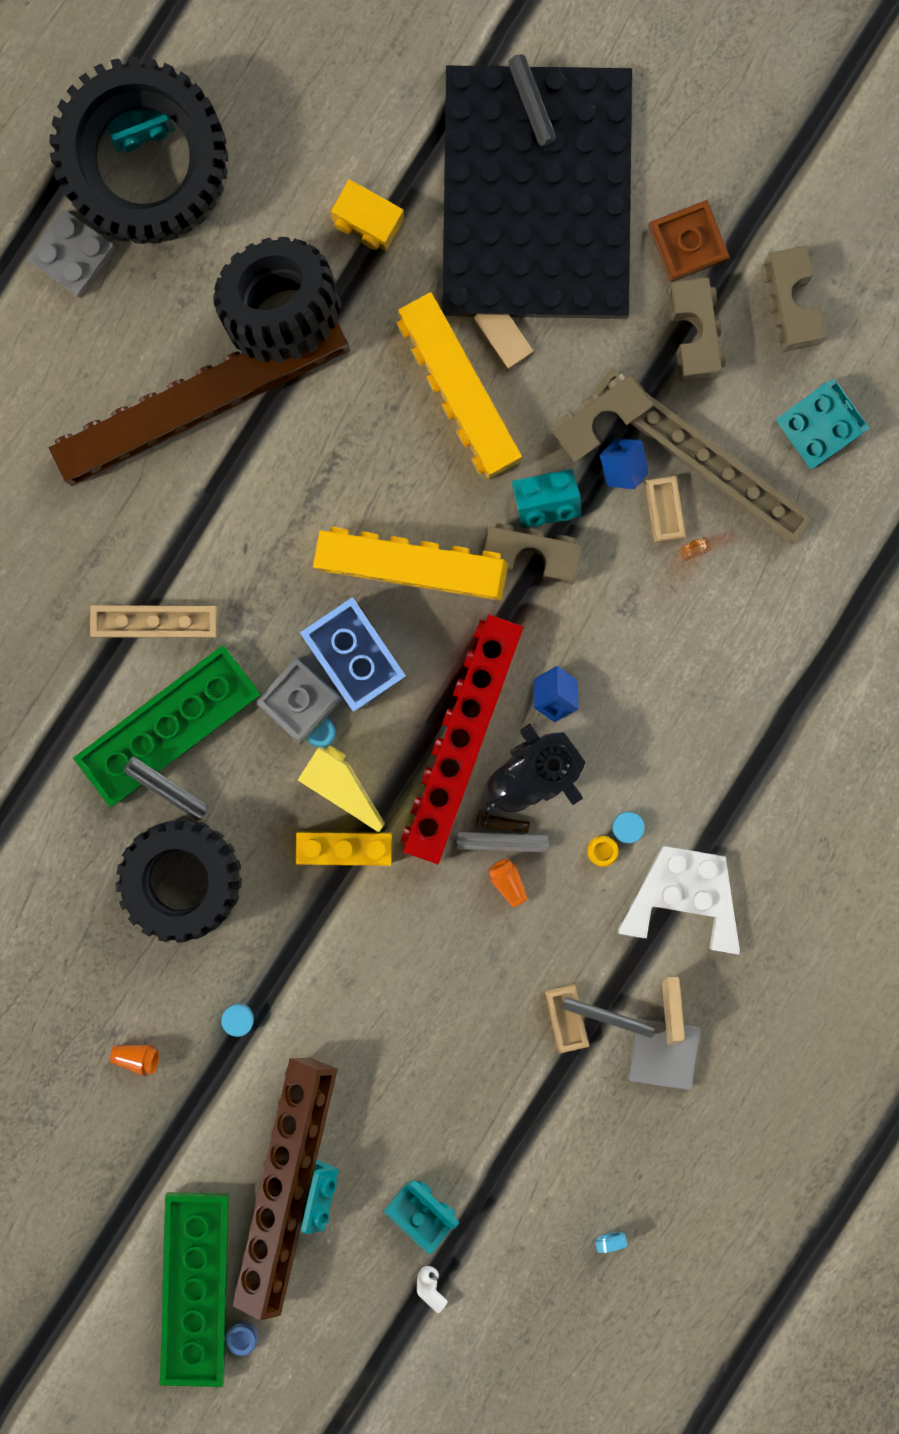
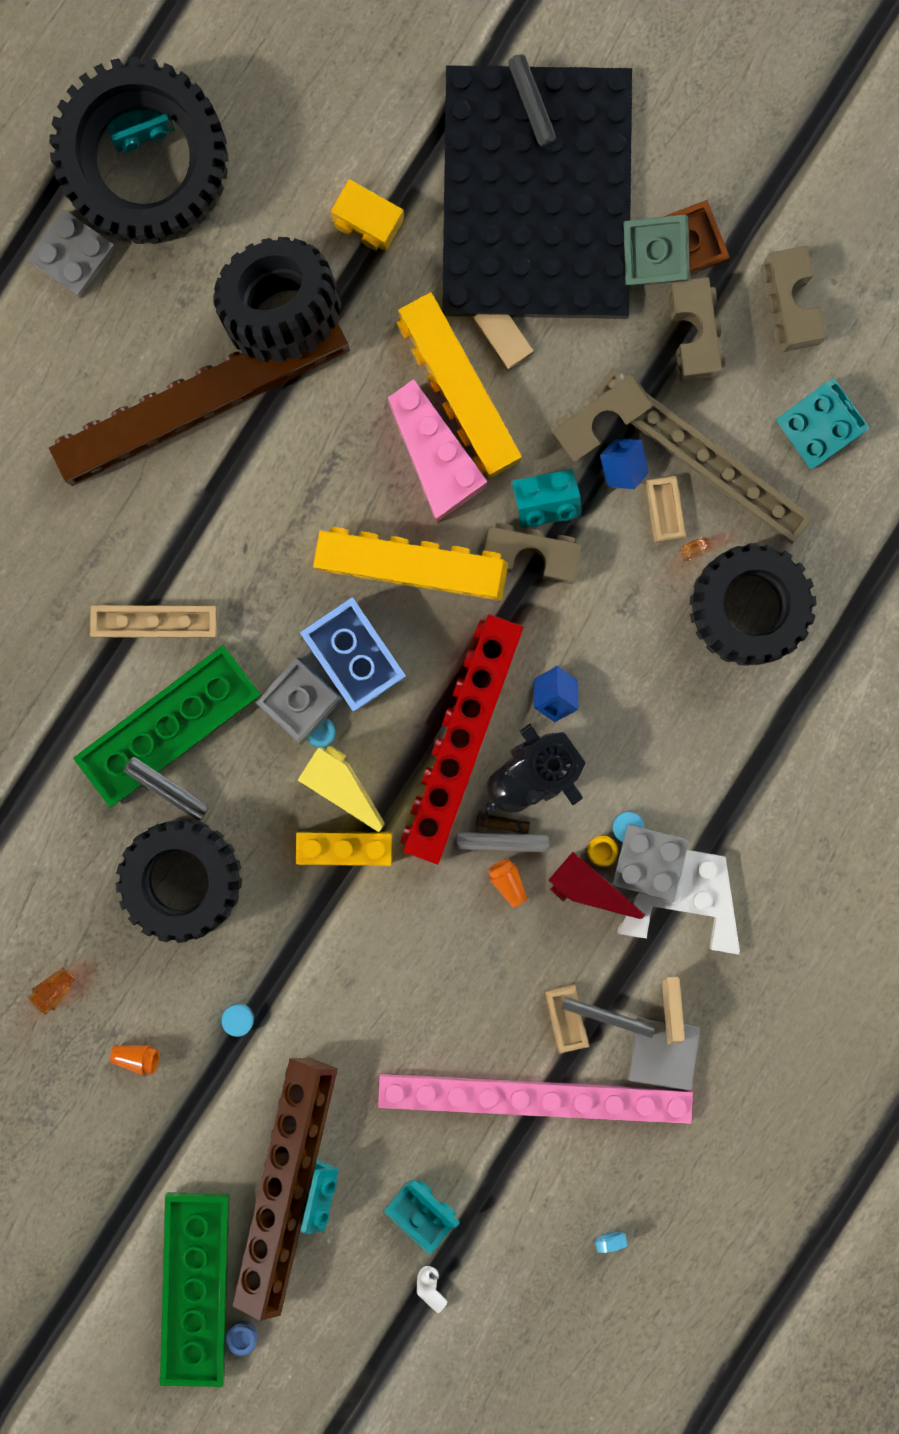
(51, 991): none -> clear orange cone
(437, 456): none -> bright pink wedge
(535, 1098): none -> bright pink plate
(585, 886): none -> dark red slope
(650, 862): none -> light grey plate
(656, 250): none -> sand green plate
(793, 597): none -> black tyre

